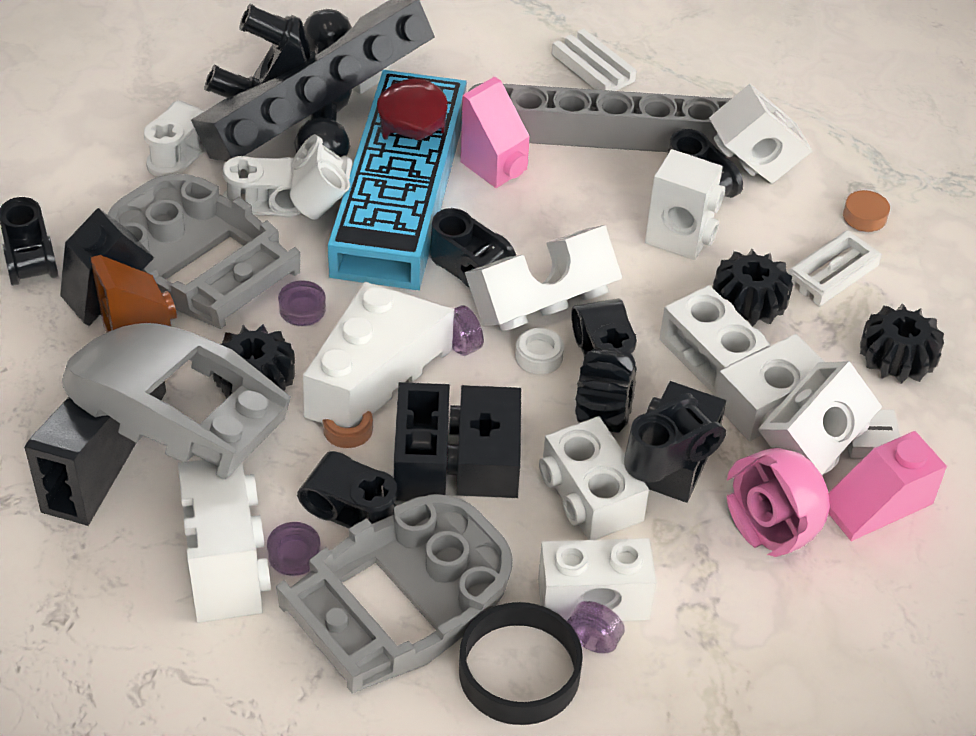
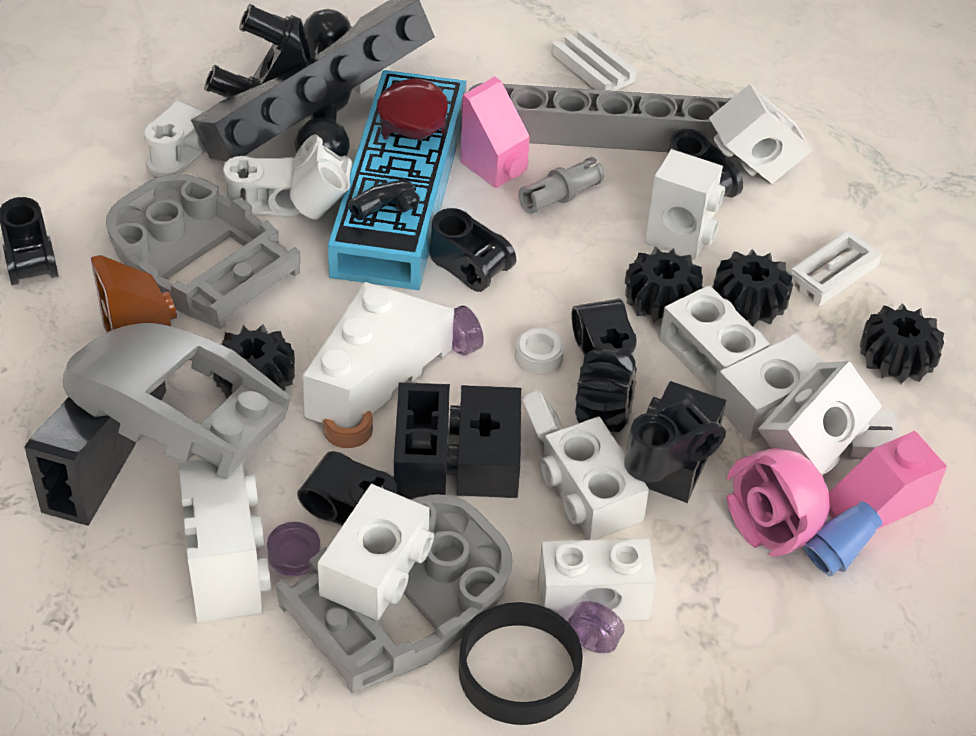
(96, 237): black slope -> none
(302, 303): clear purple tile -> none
(378, 524): none -> white brick
(383, 194): none -> black arm
(541, 414): none -> white tile
(561, 185): none -> light grey pin
(580, 265): white arch -> none
(659, 281): none -> black gear
(843, 538): none -> medium blue cone
(866, 210): nougat tile -> none

